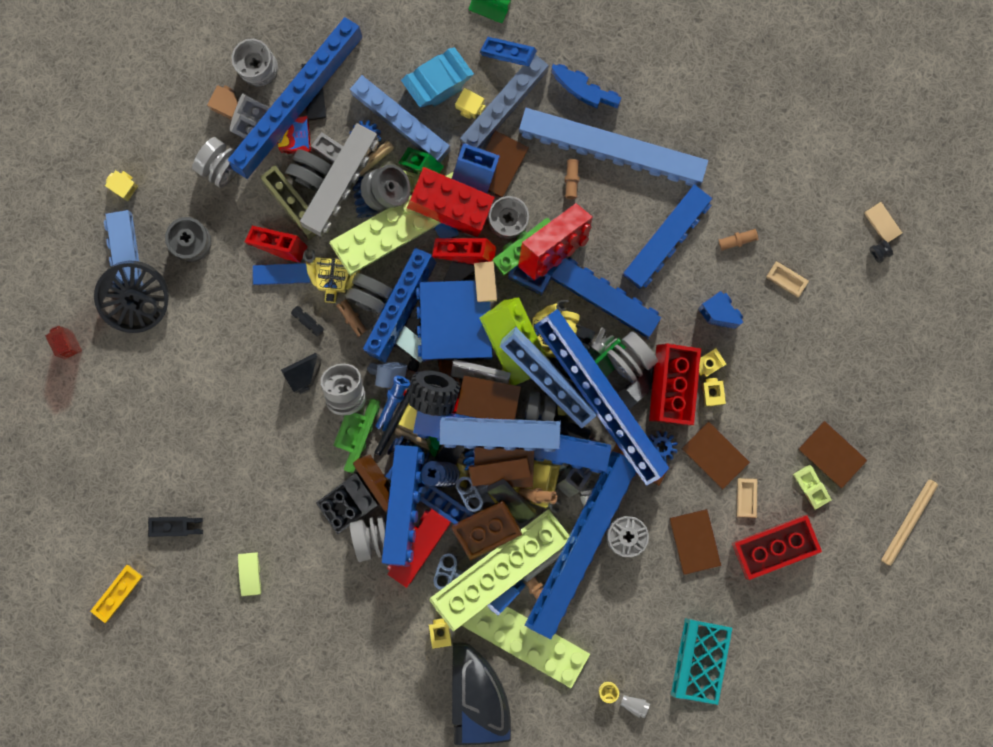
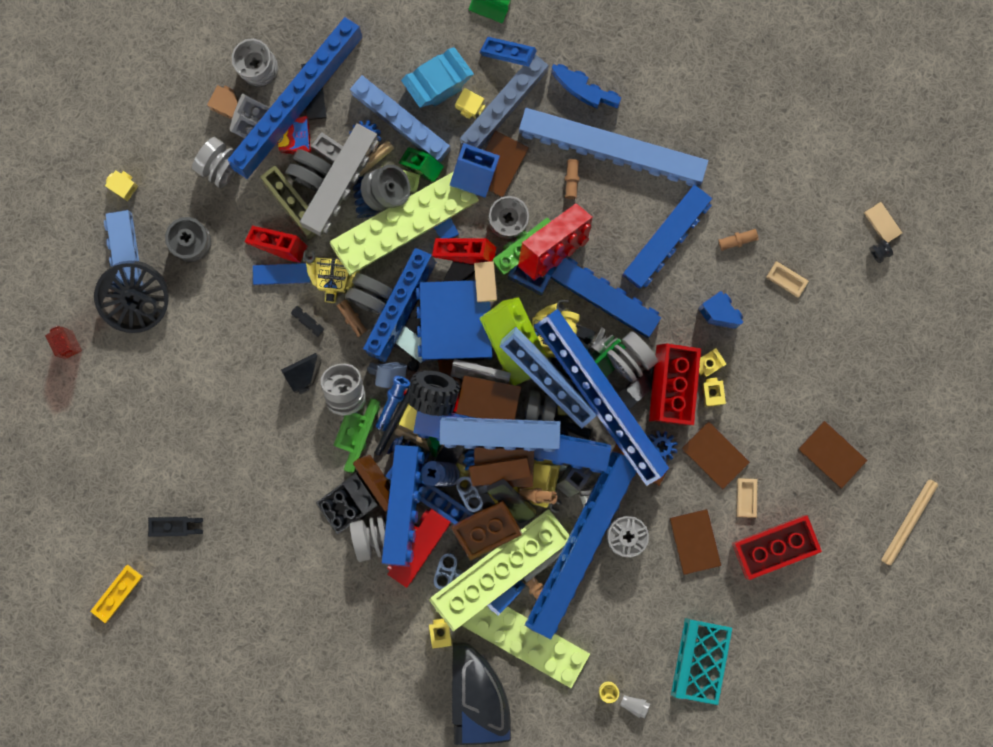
(249, 574): yellowish green slope -> none
(450, 202): red brick -> none
(812, 487): yellowish green slope -> none

